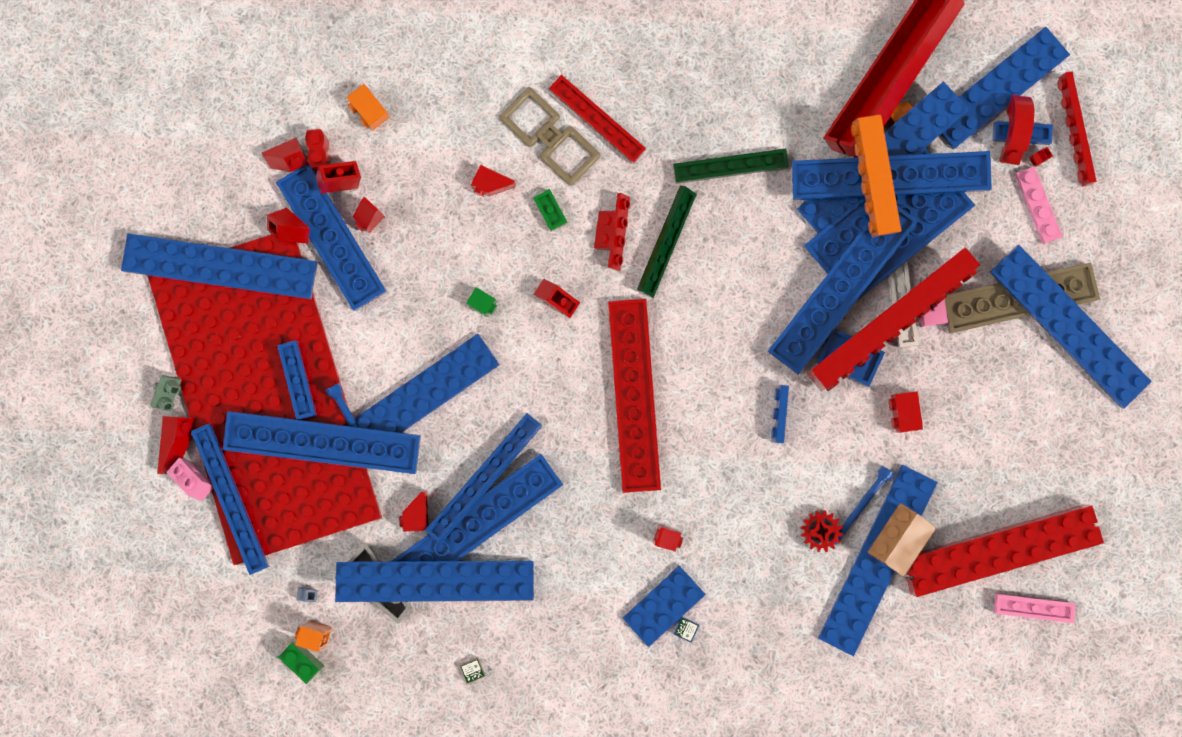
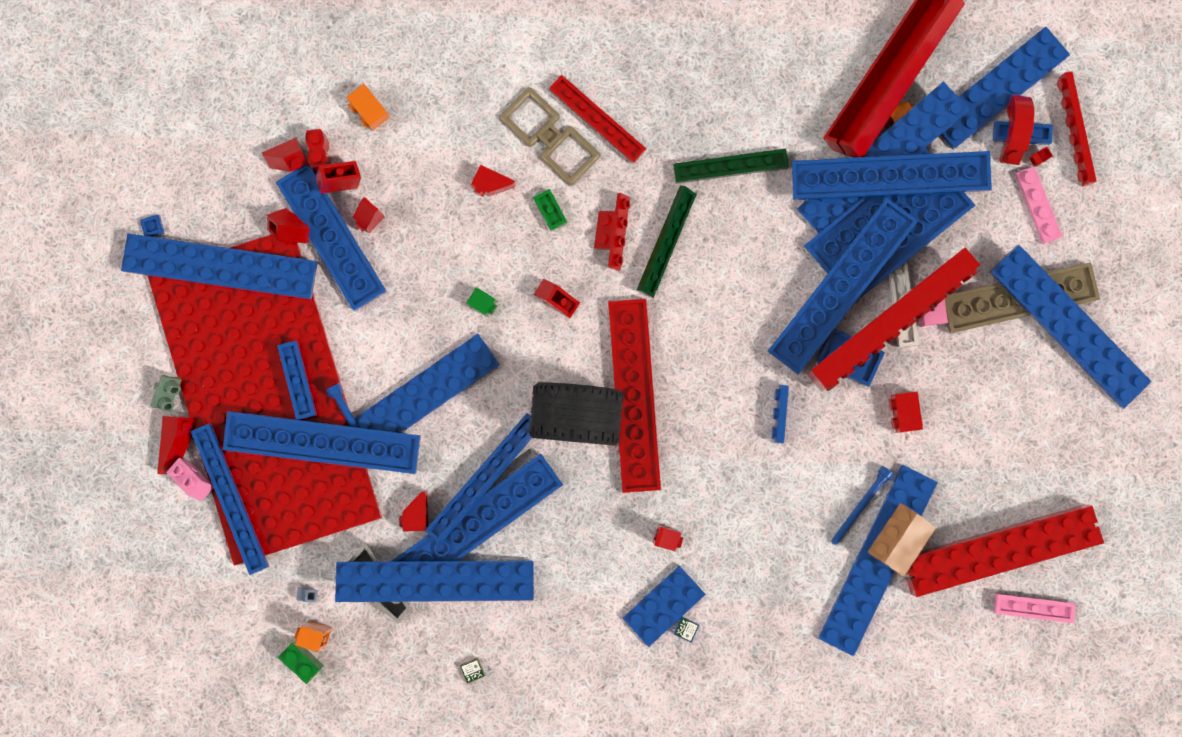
(152, 226): none -> blue tile
(576, 413): none -> black tyre
(829, 529): red gear -> none
(876, 176): orange brick -> none

